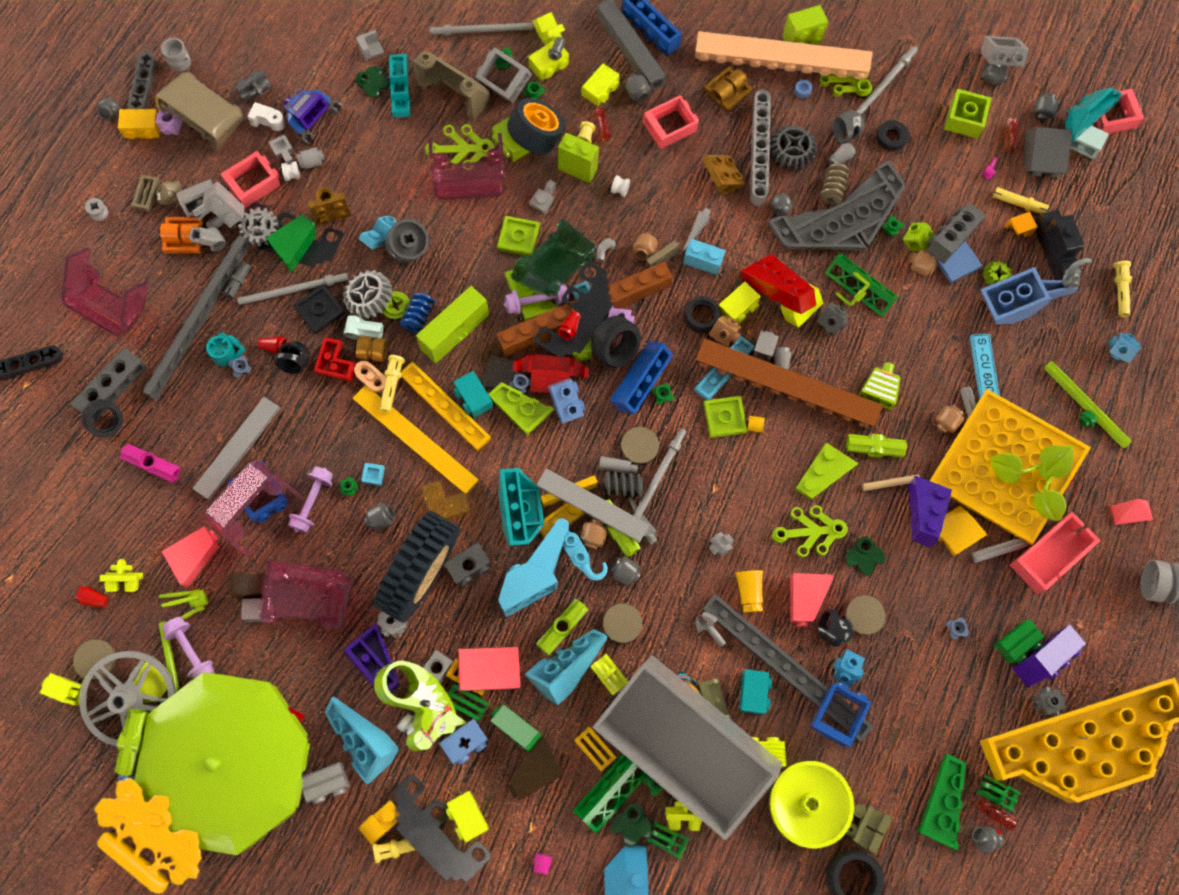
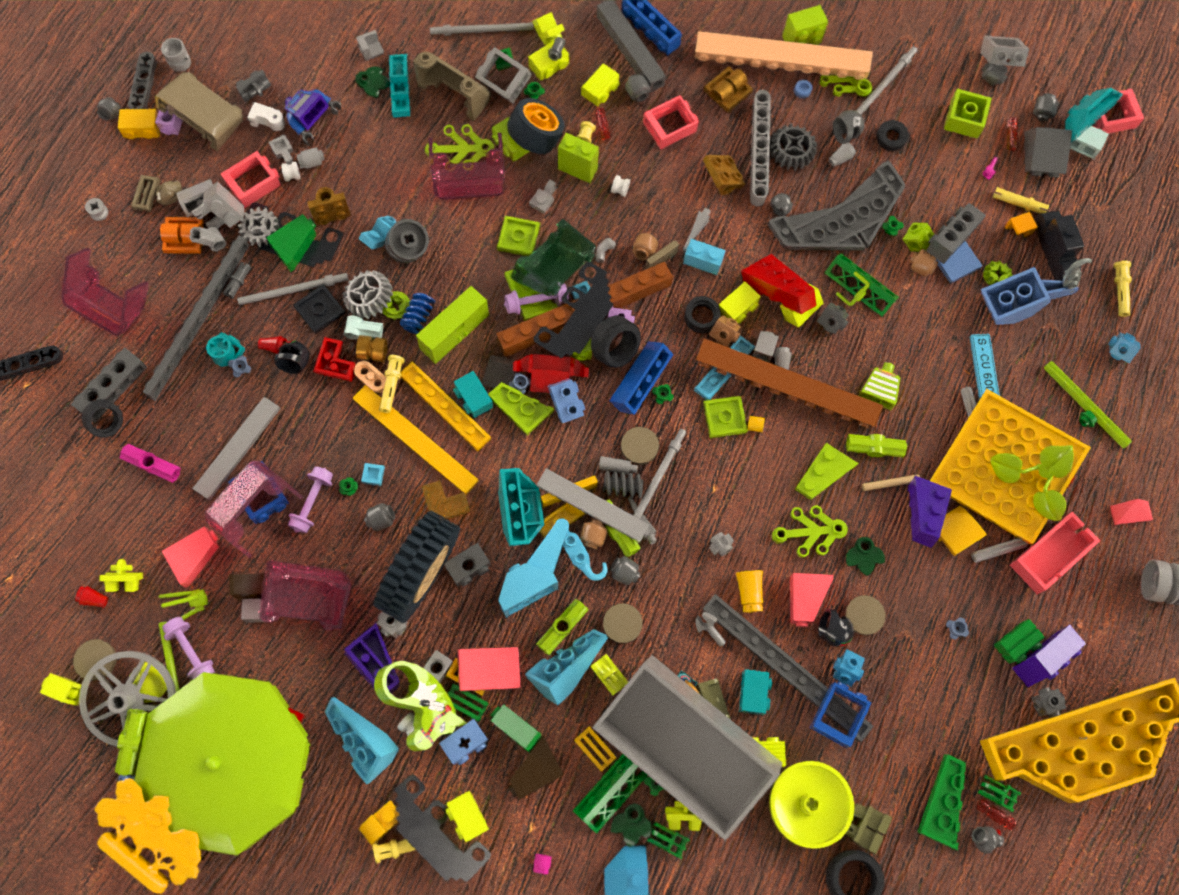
(325, 782): light grey brick -> none
(569, 326): red cone -> none
(834, 184): dark tan piece -> none
(949, 419): medium nougat head -> none

